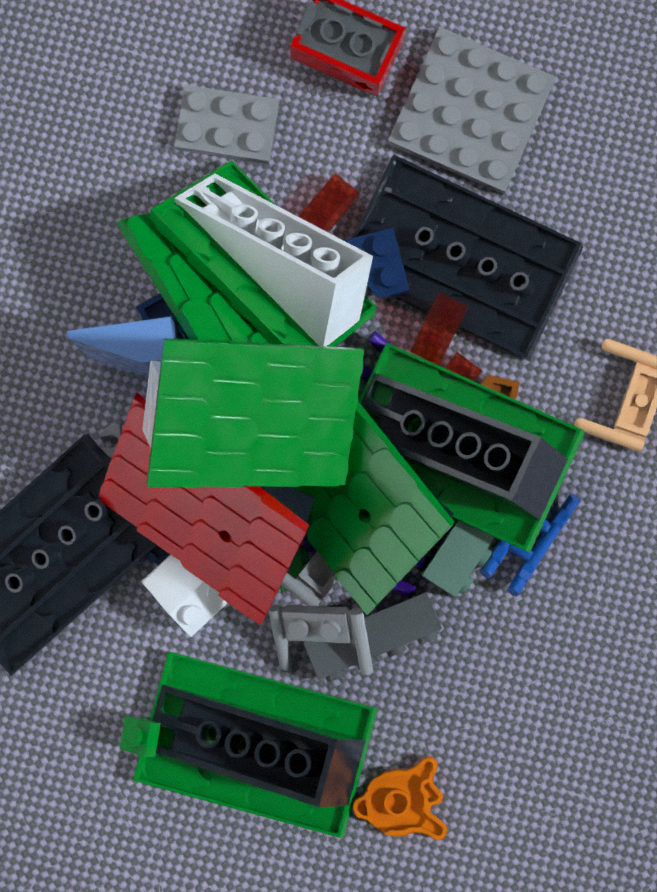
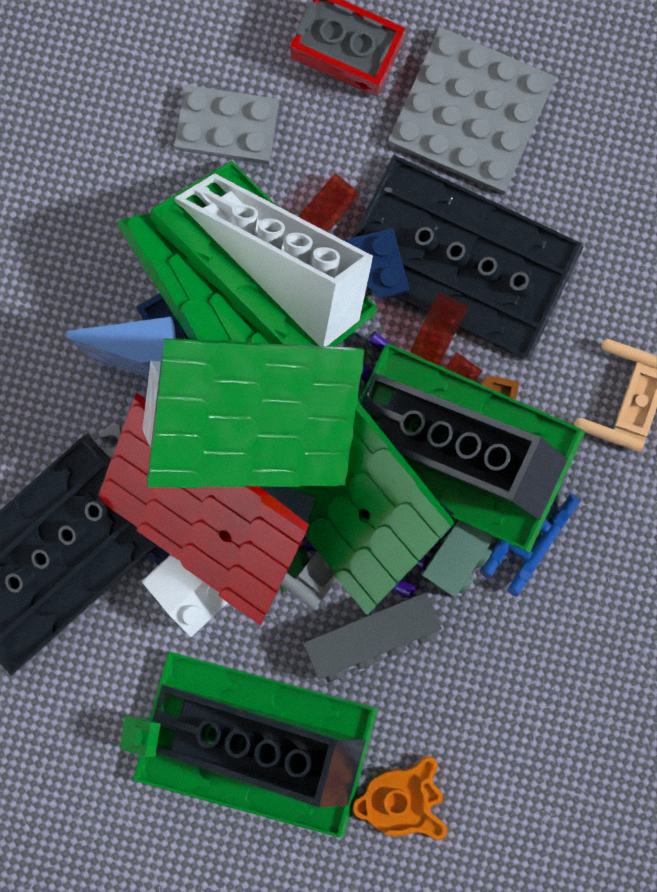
(319, 625): light grey plate -> none

